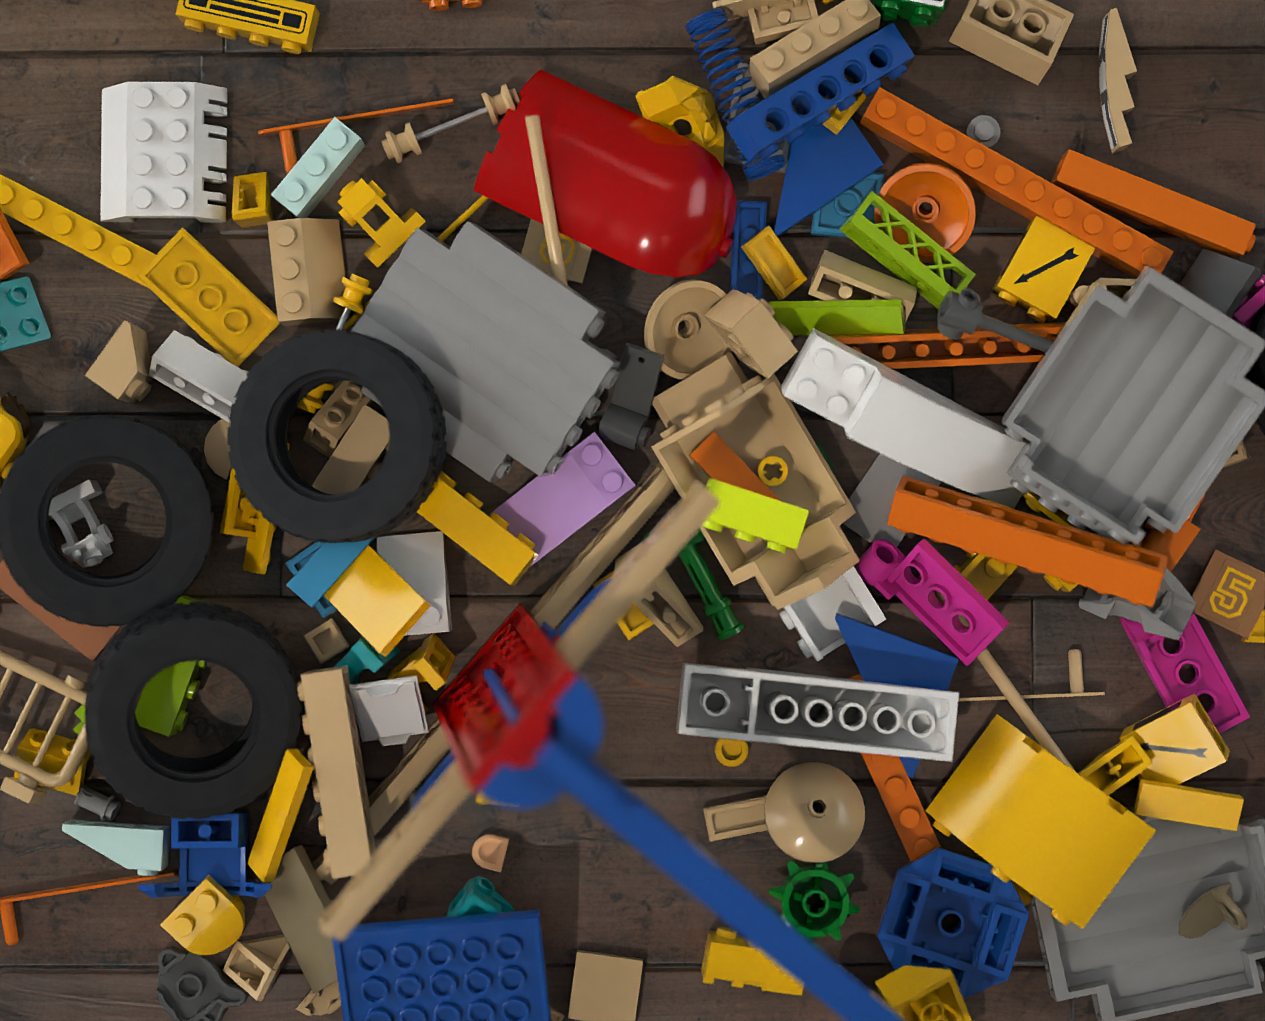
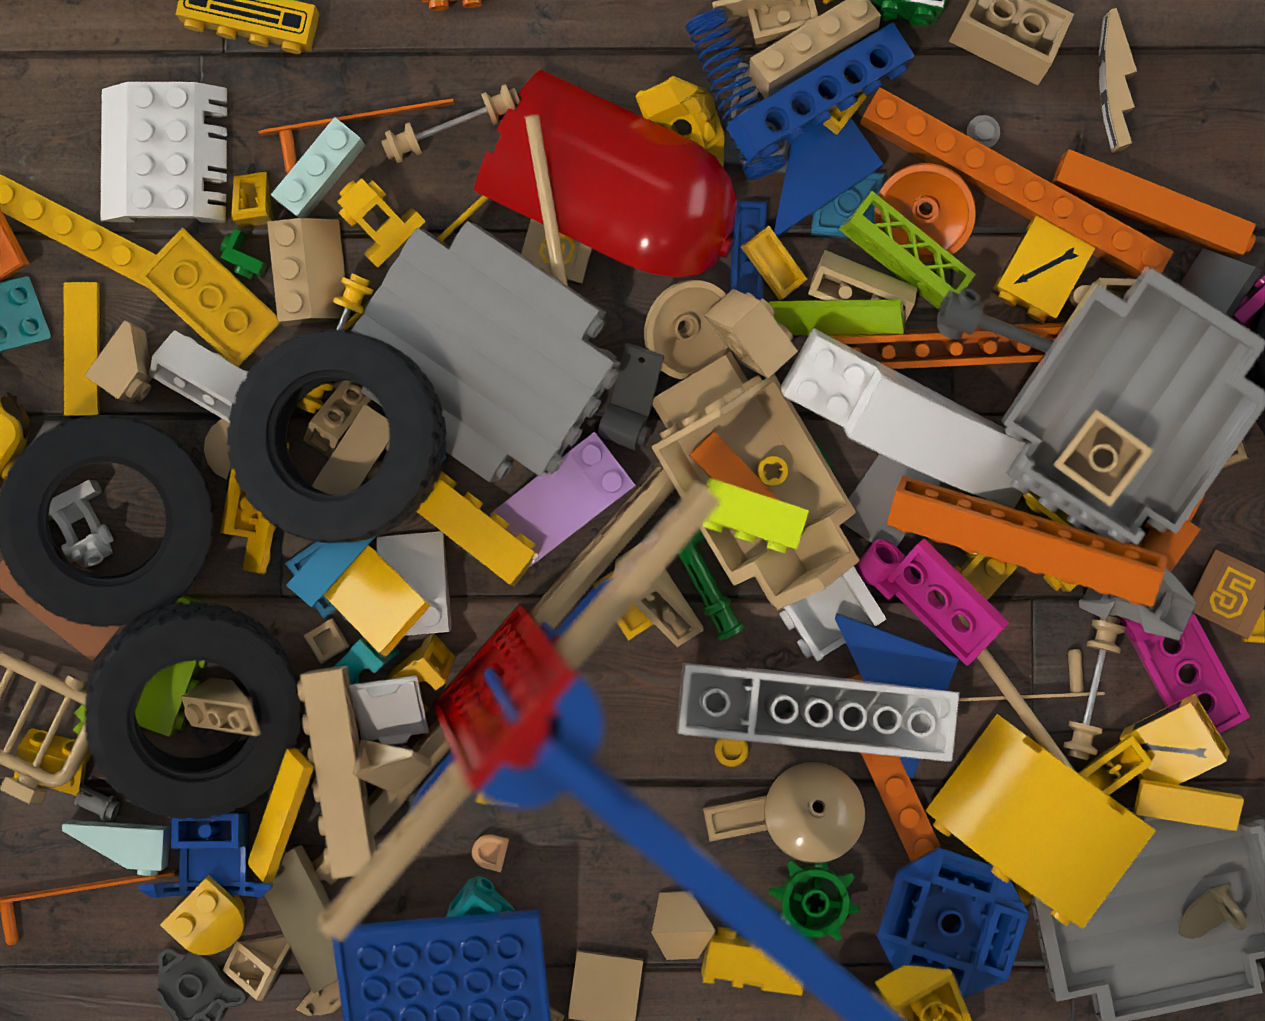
(81, 347): none -> yellow tile
(221, 707): none -> tan slope
(245, 265): none -> green bracket
(388, 765): none -> tan slope
(681, 926): none -> tan slope
(1103, 457): none -> tan brick
(1104, 641): none -> tan axle

